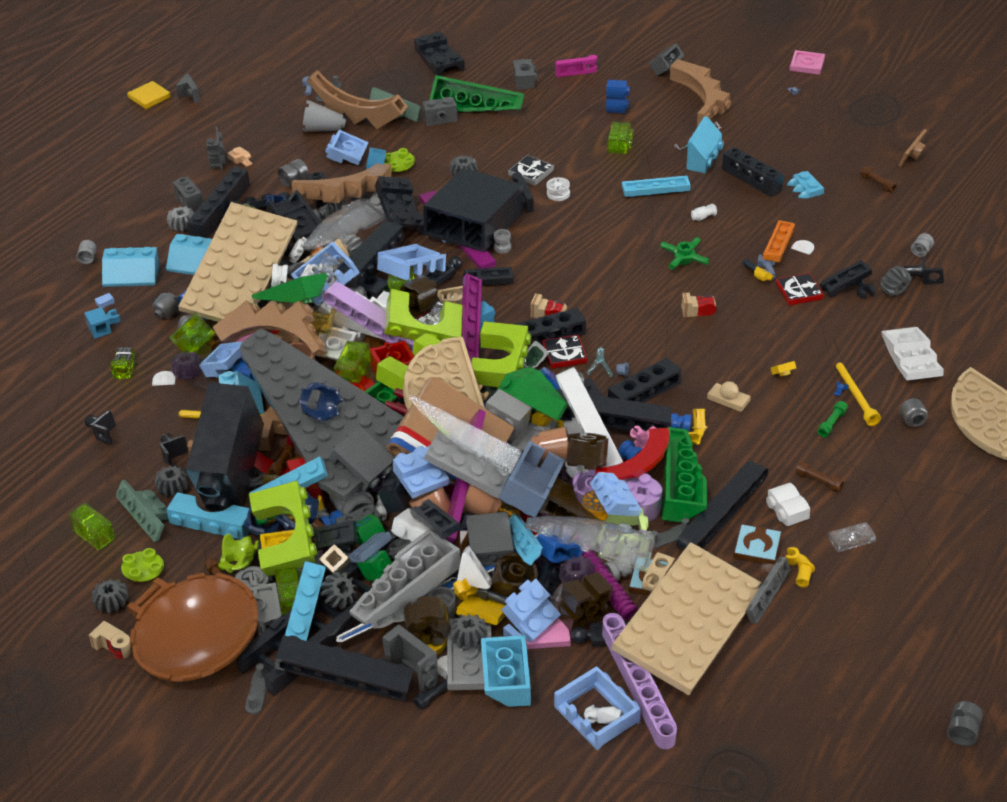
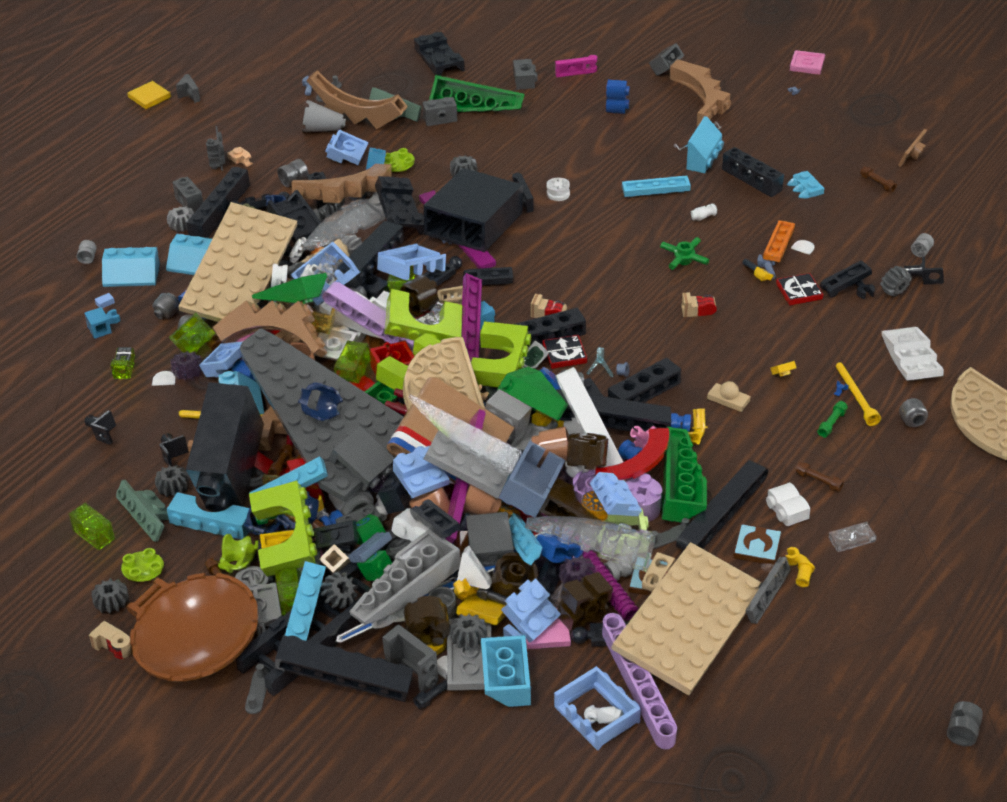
(502, 241): light grey wheel -> none
(532, 169): tile -> none
(620, 137): clear neon green brick -> none

